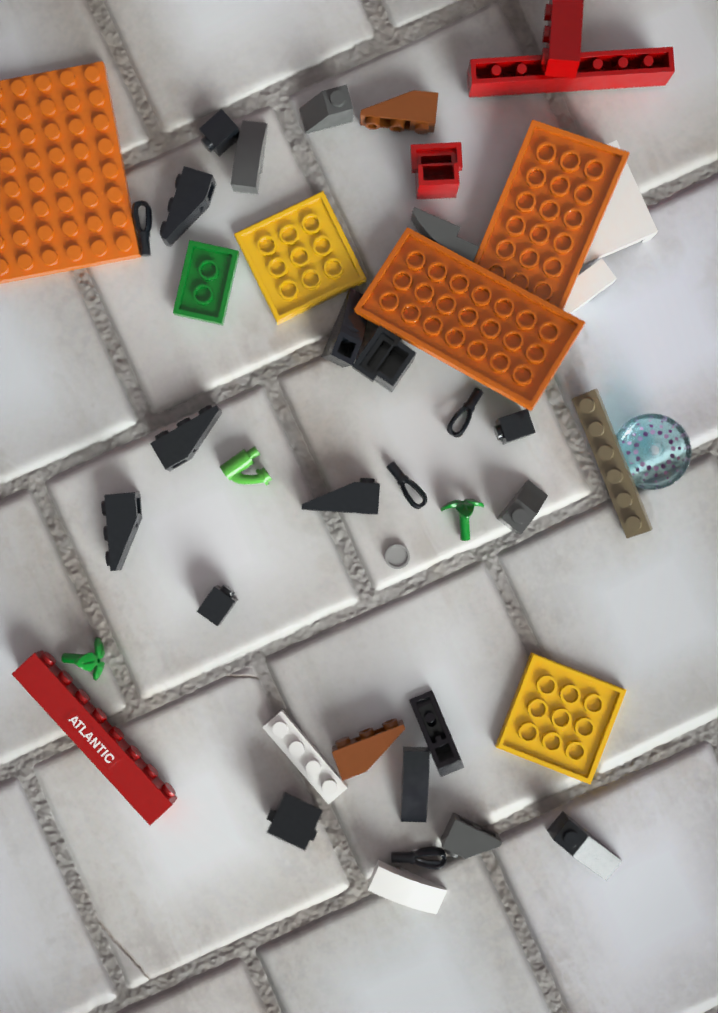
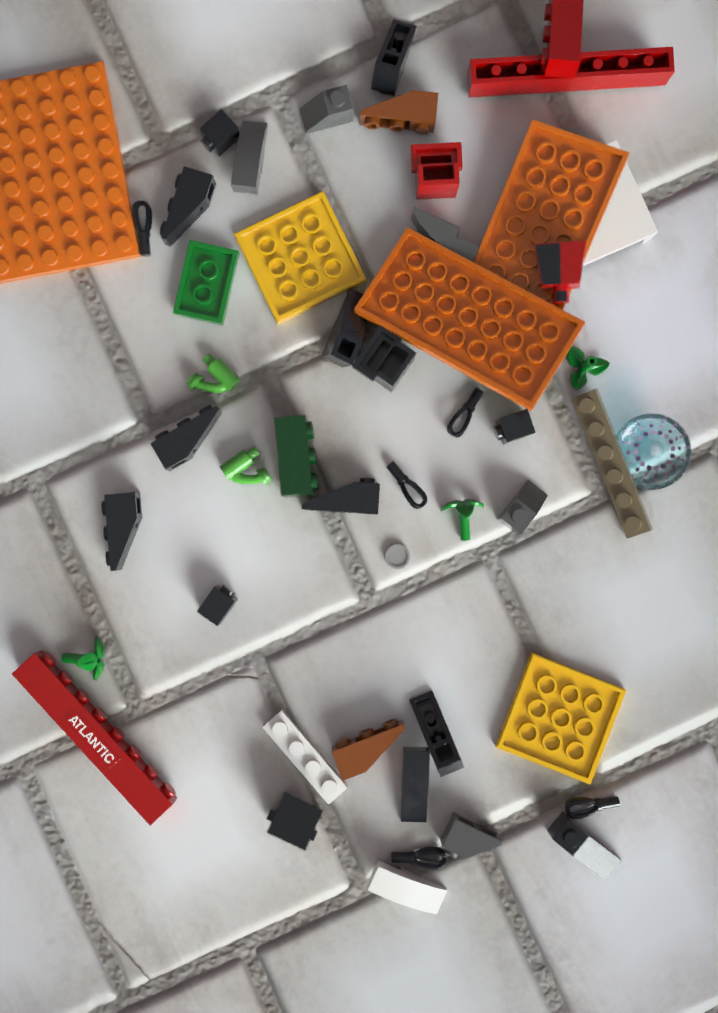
(220, 371): none -> bright green plant
(295, 456): none -> dark green brick
(393, 57): none -> black slope
(560, 267): none -> torso
(589, 285): white slope -> none
(592, 365): none -> green plant
(599, 804): none -> black piece

